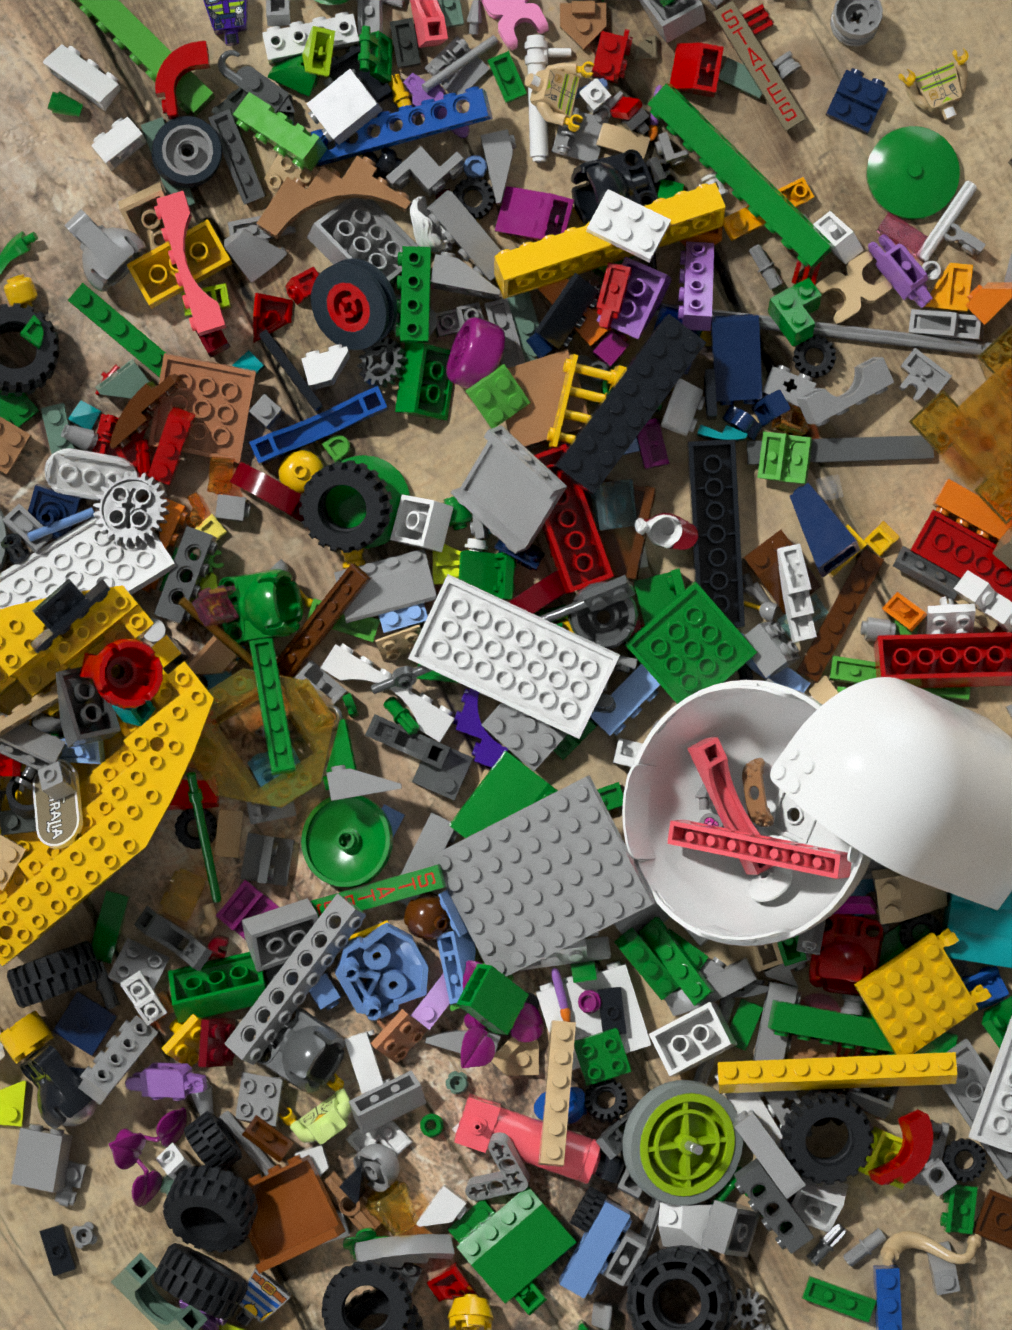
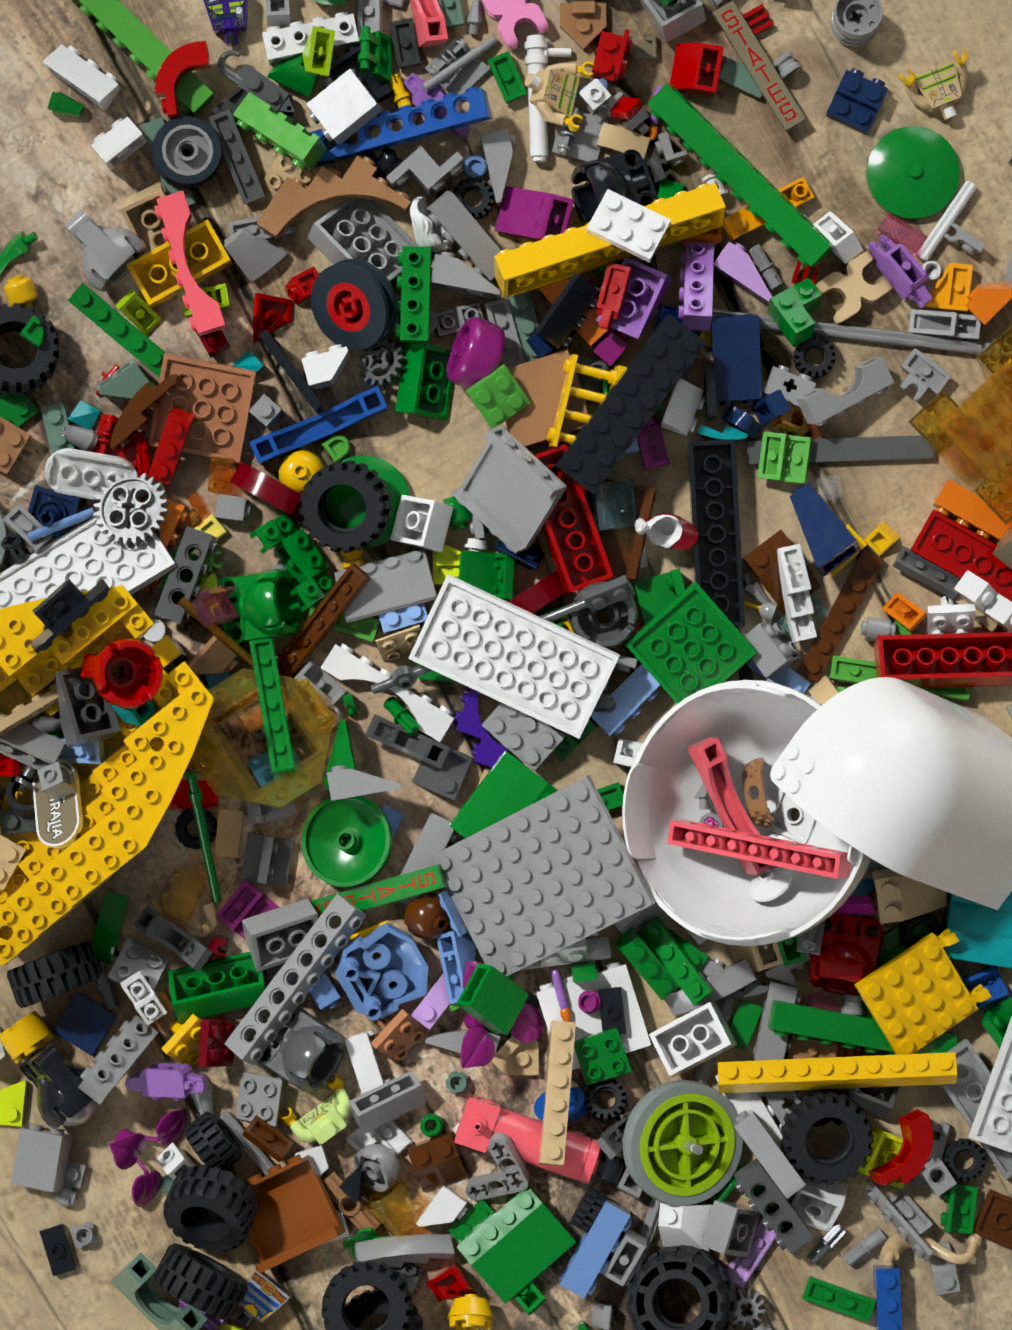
(138, 312): none -> lime slope
(299, 558): none -> green bracket
(436, 1161): none -> reddish brown slope
(739, 268): none -> lavender slope
(743, 1267): none -> lavender tile
(905, 1215): none -> light grey bracket

